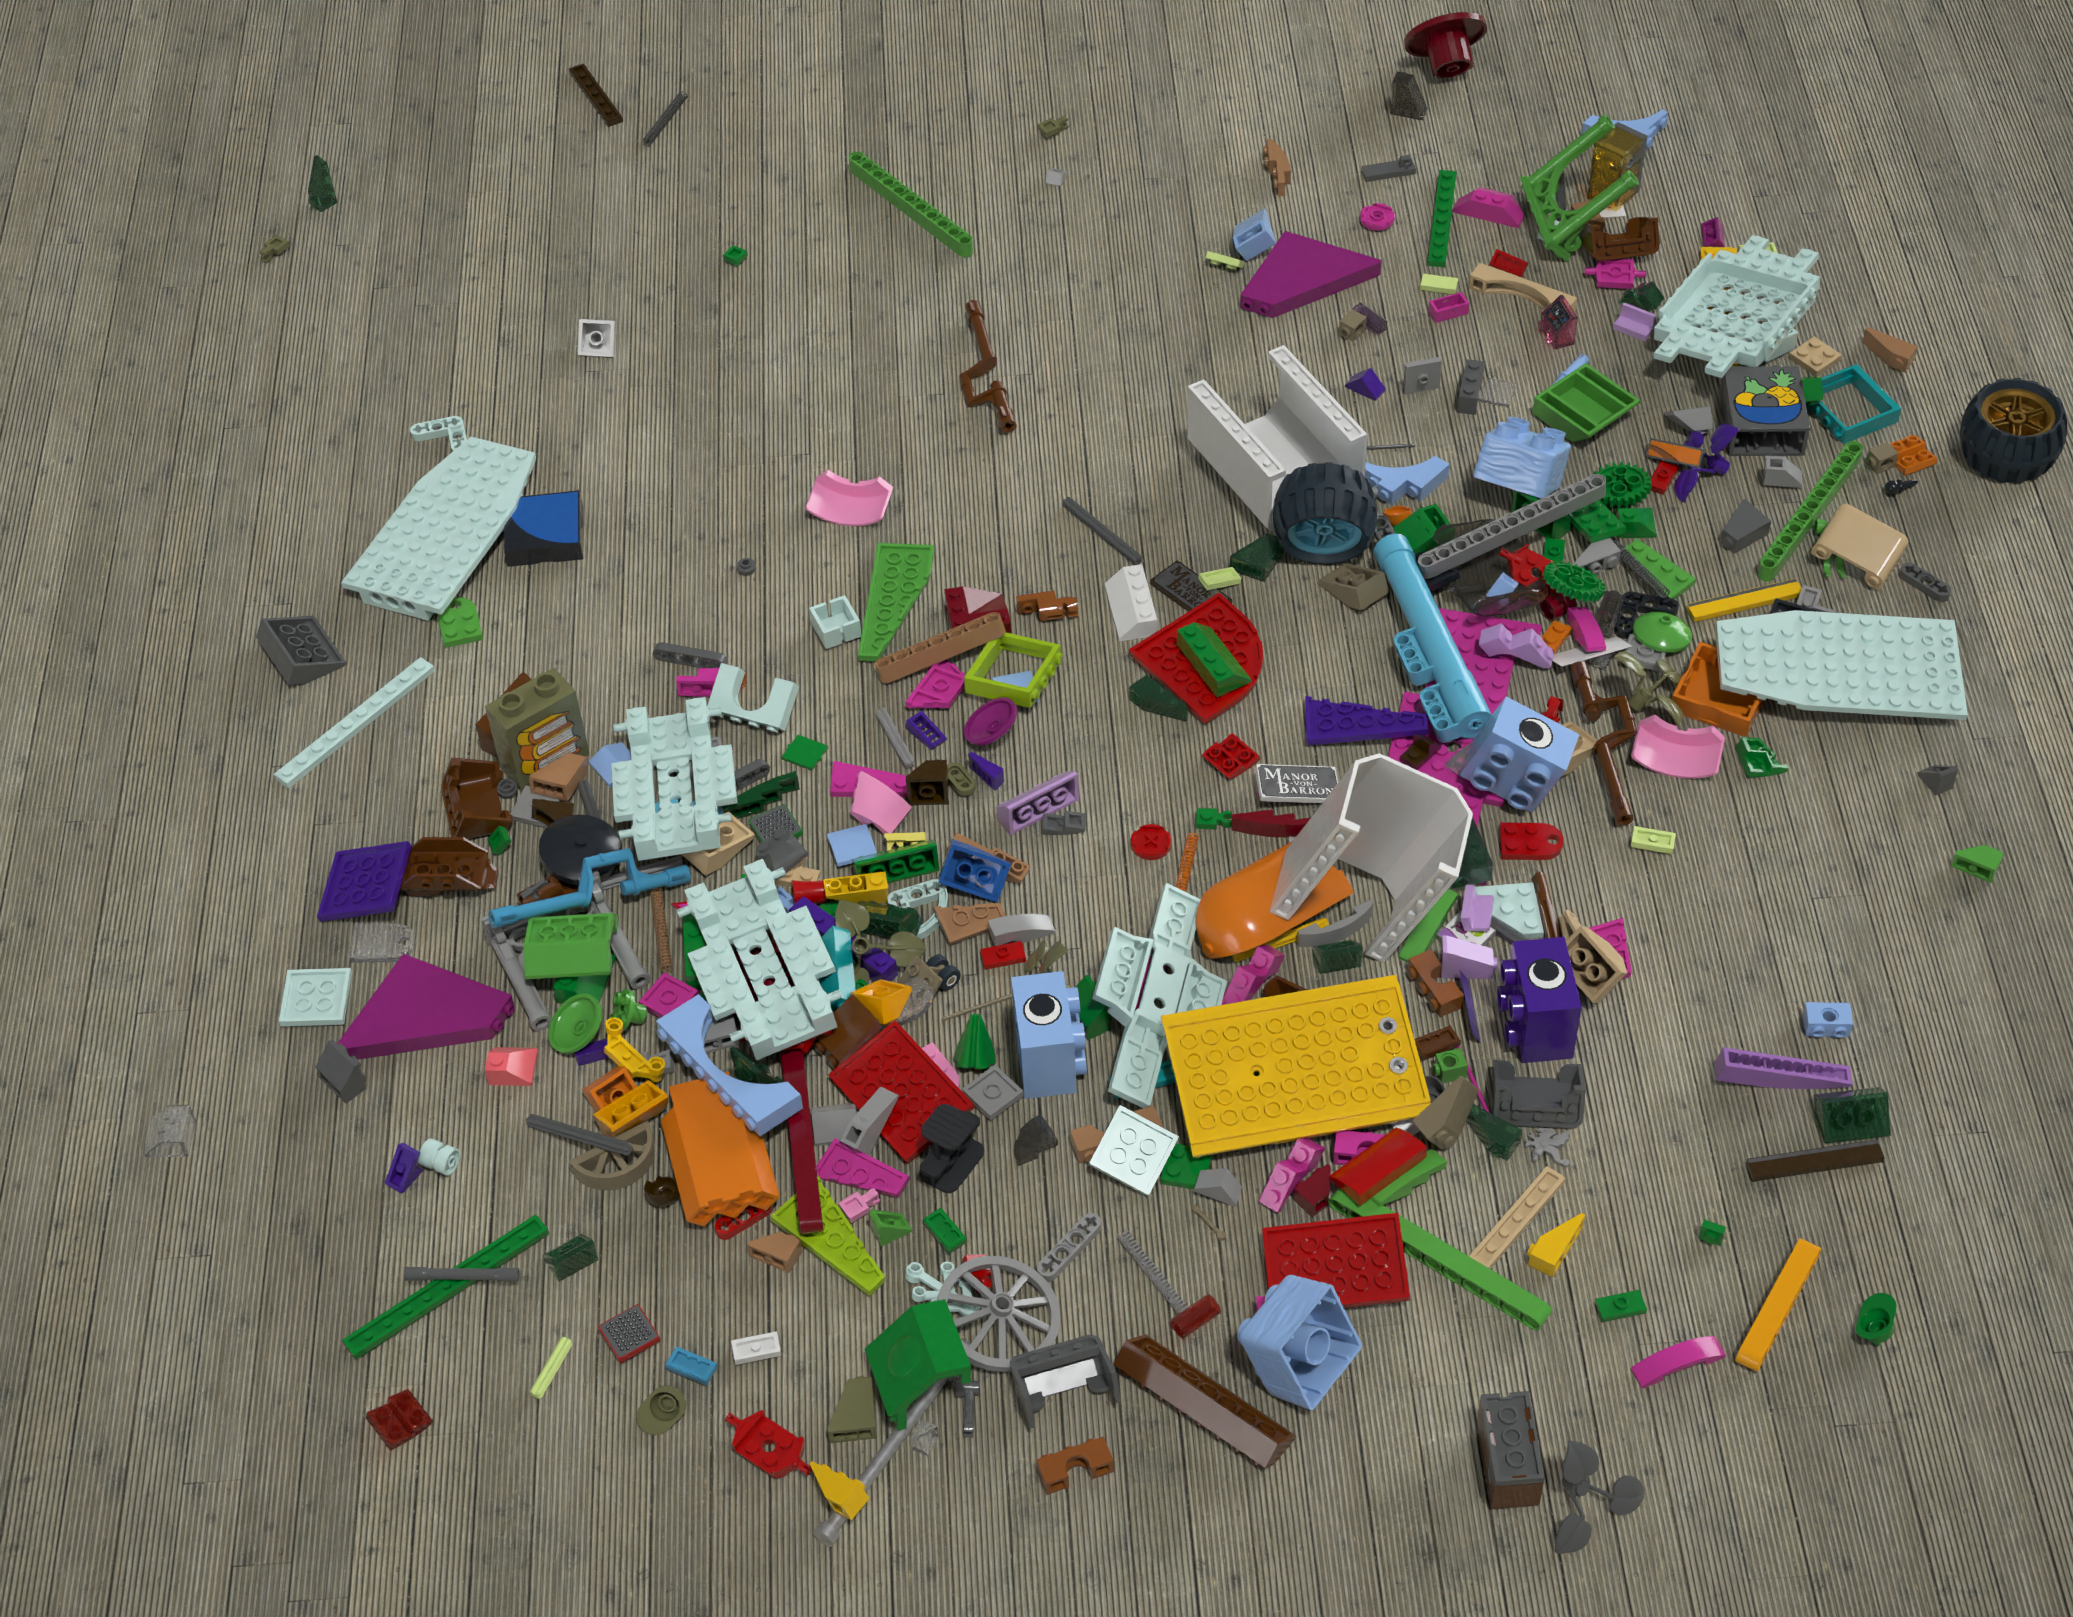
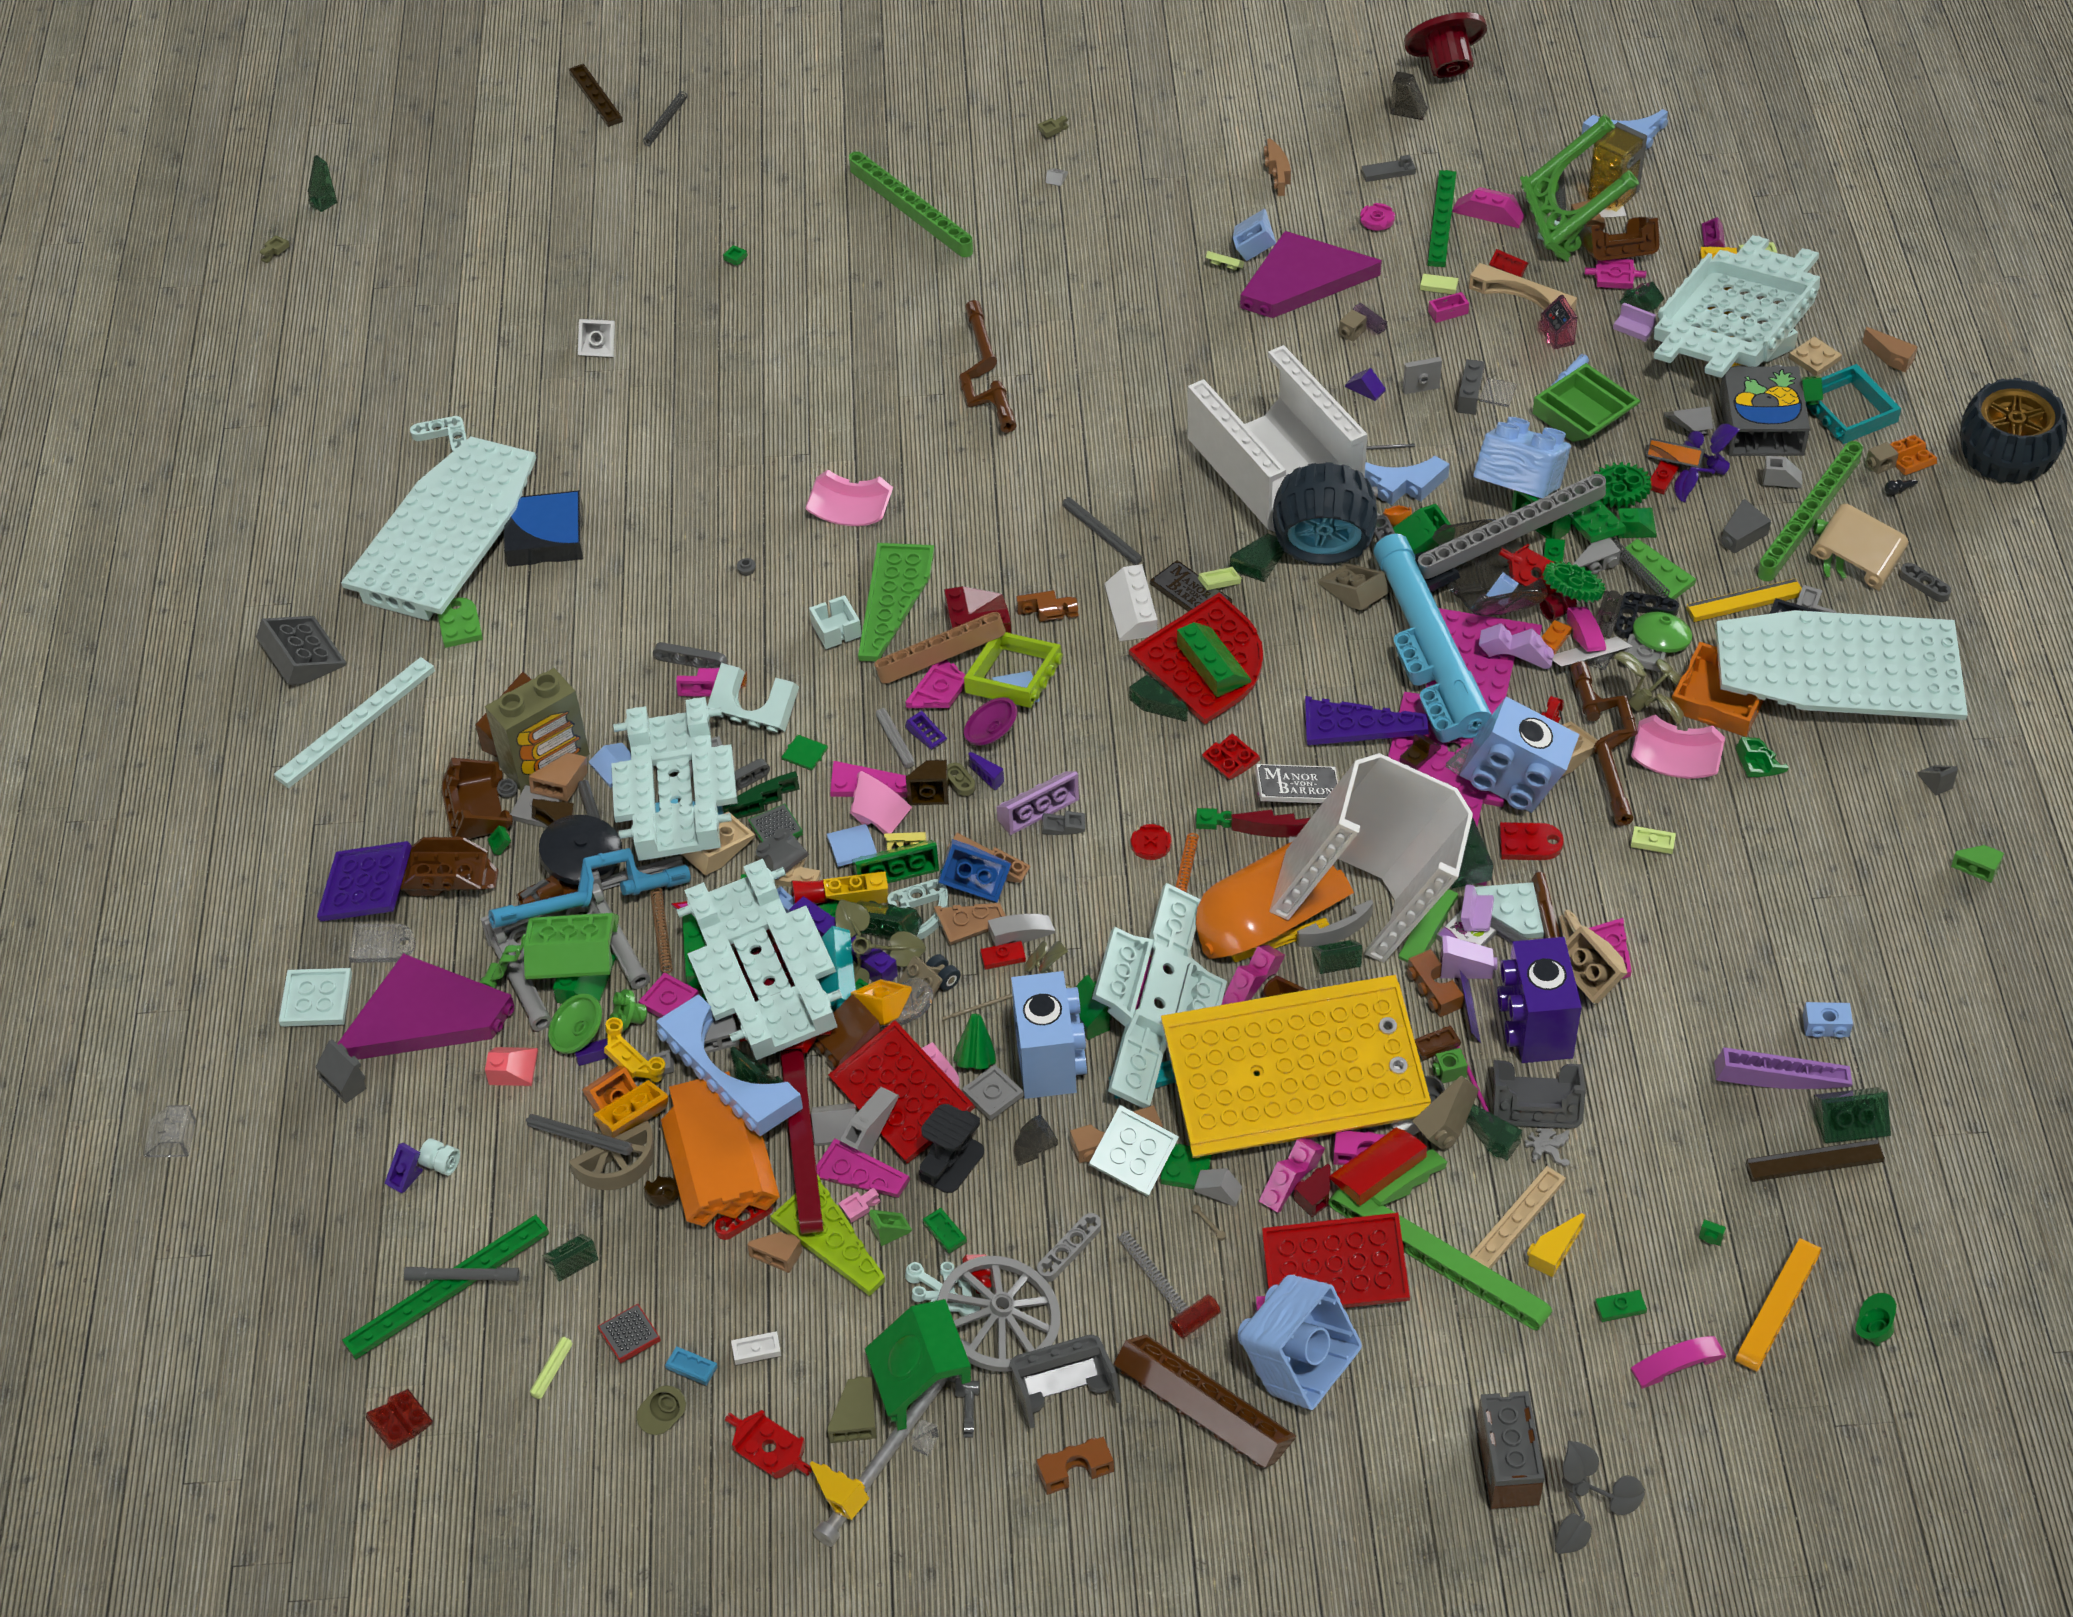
(497, 970): none -> bright green flag

